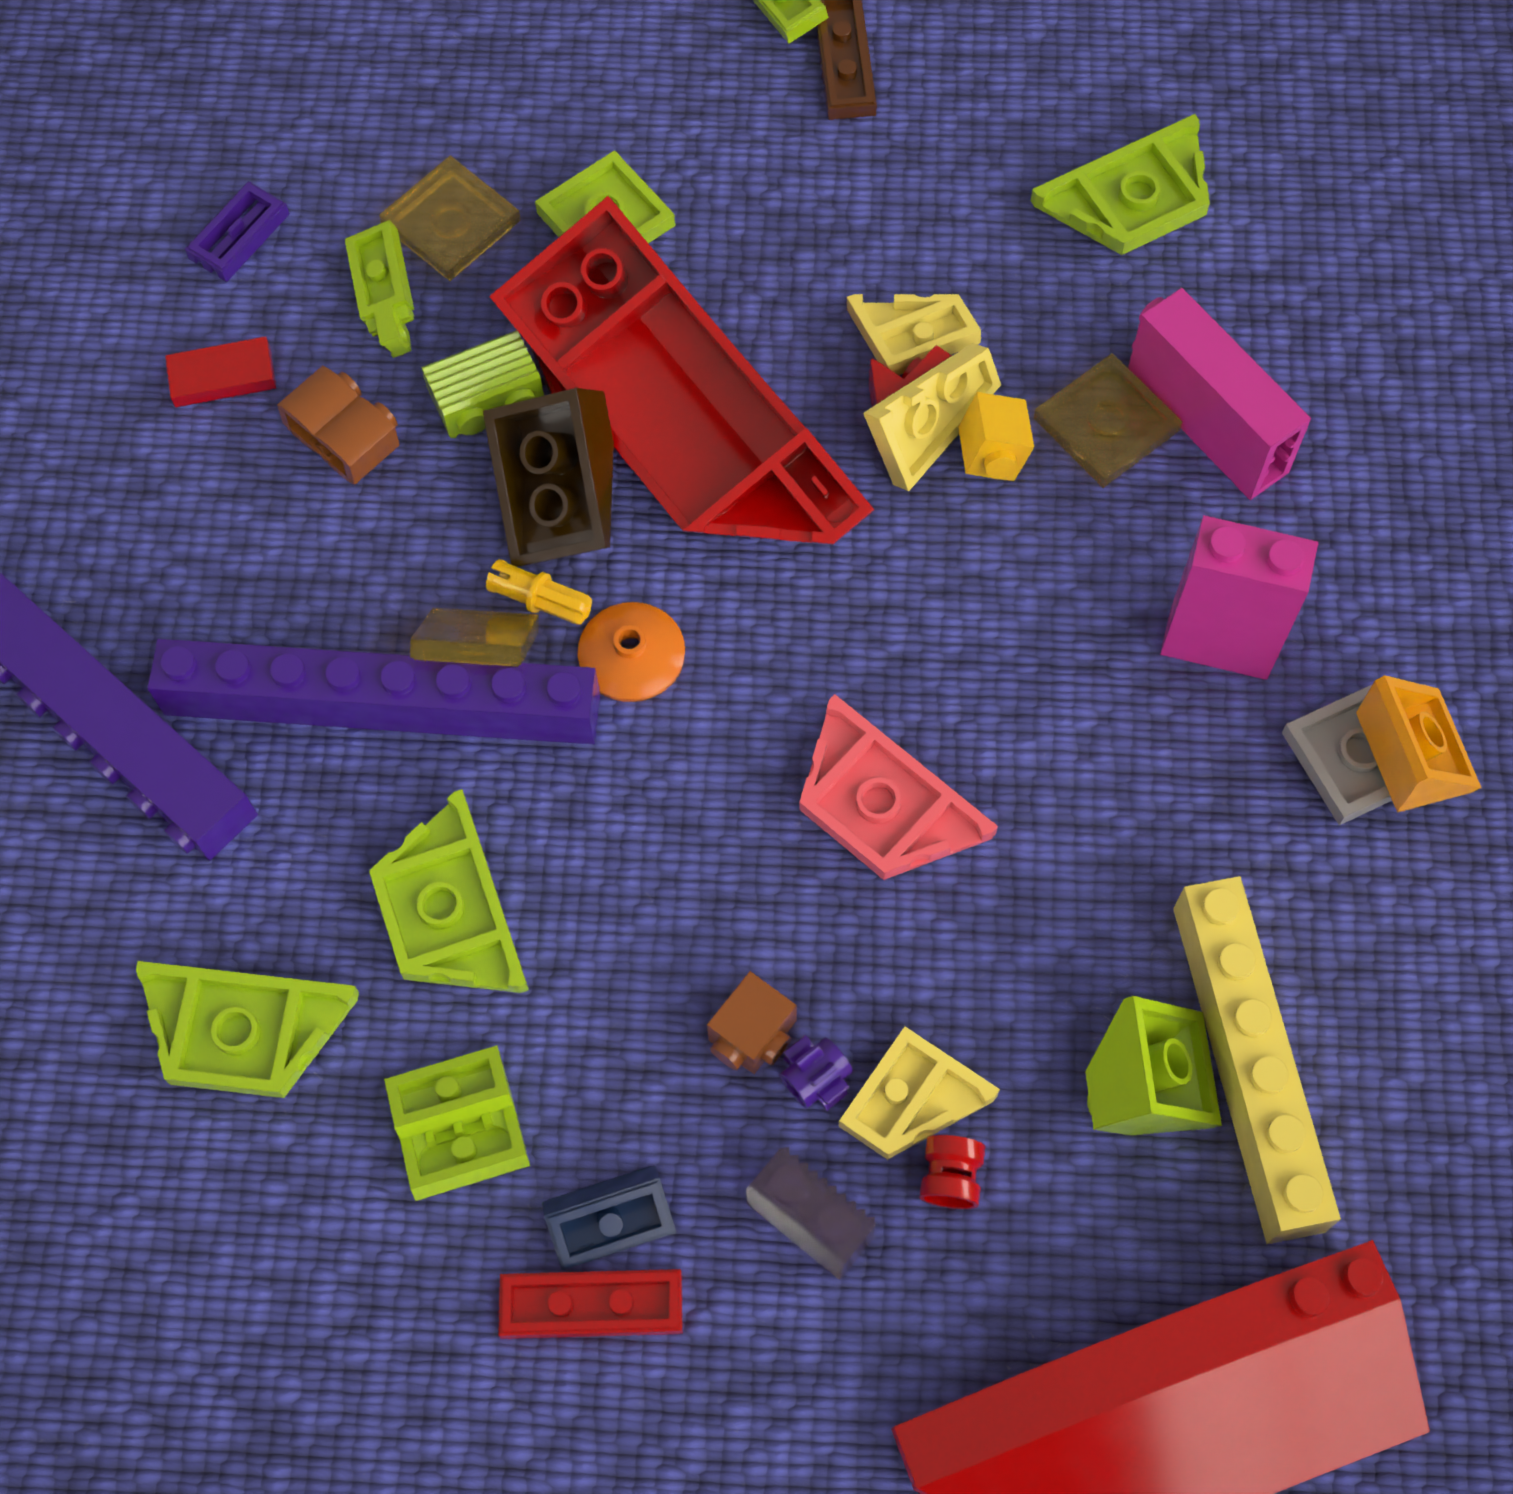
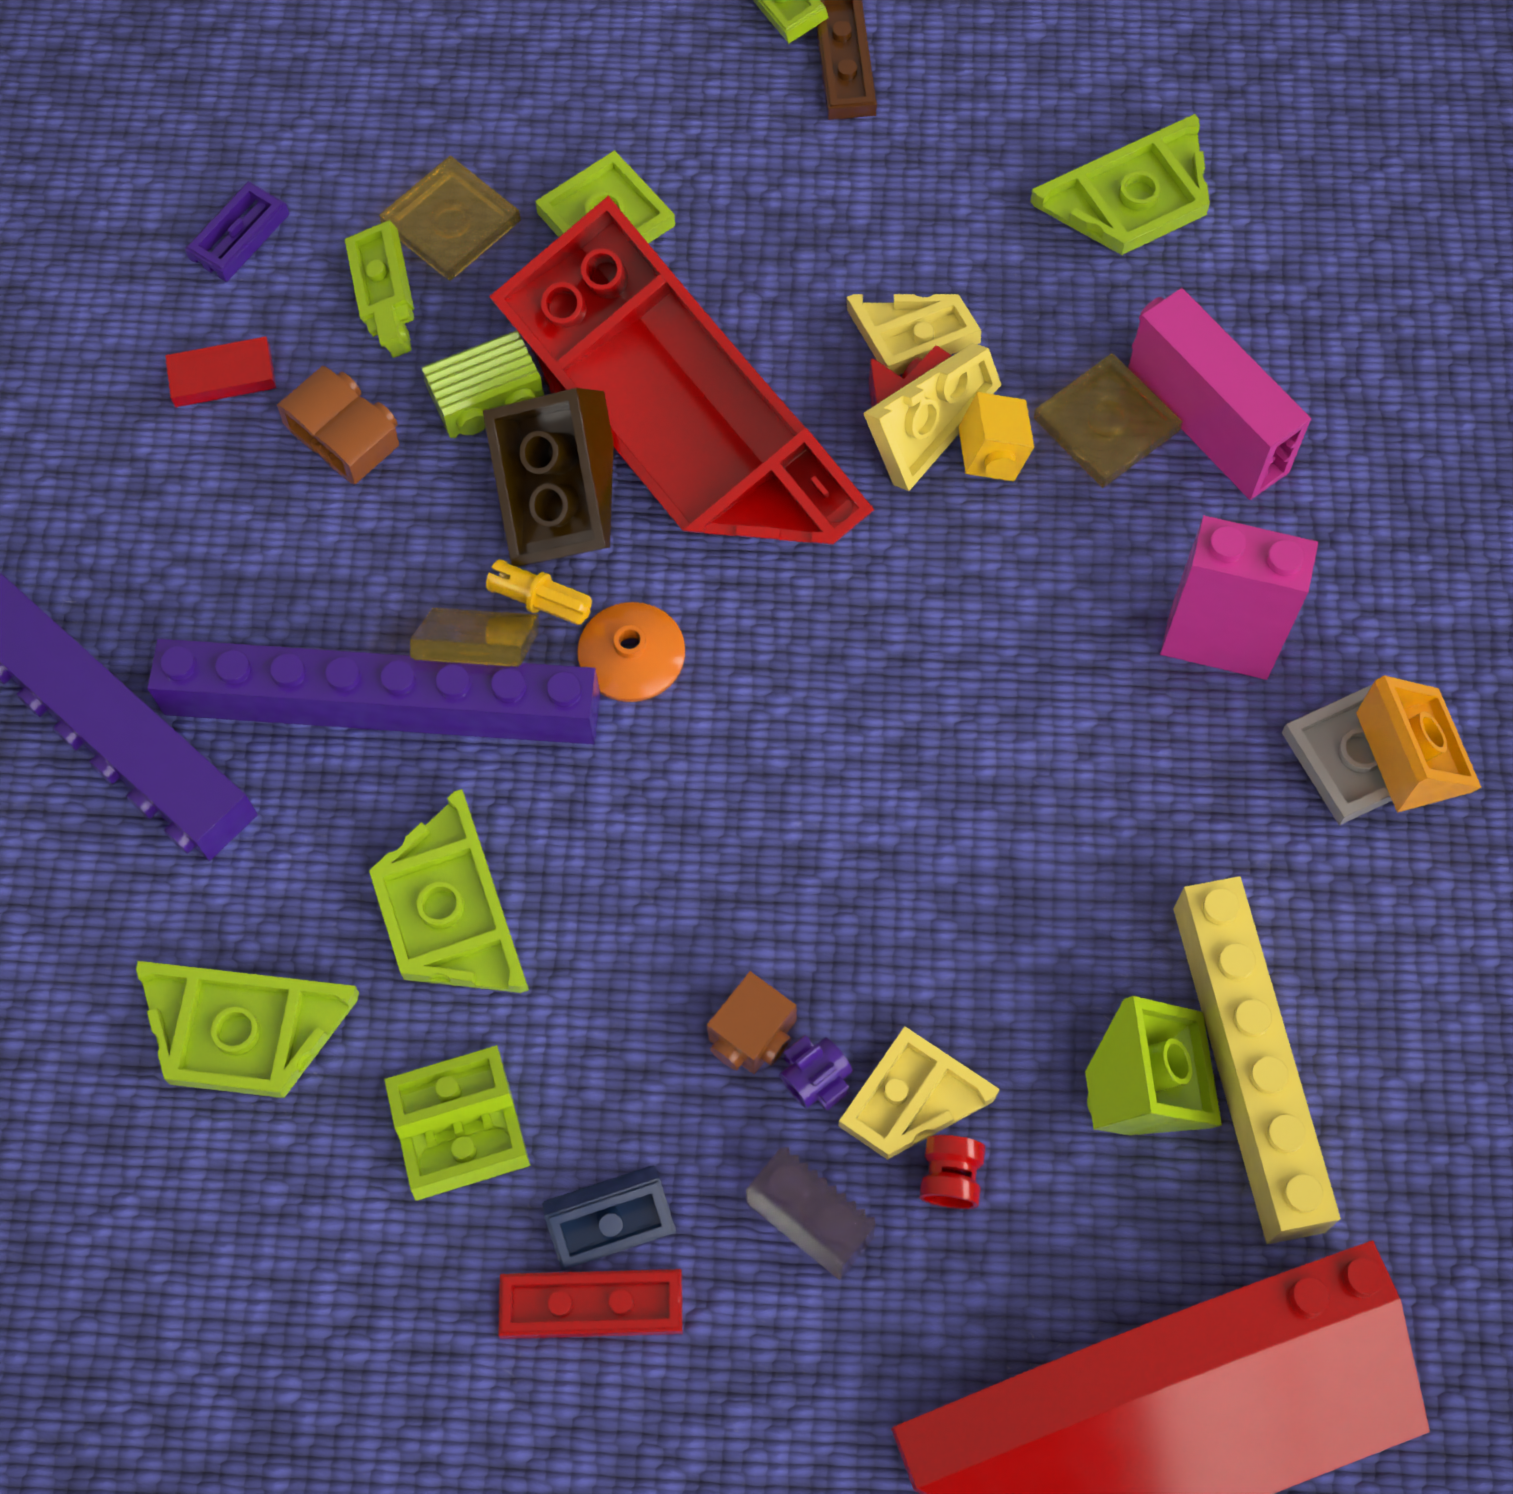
(883, 799): coral wing -> none

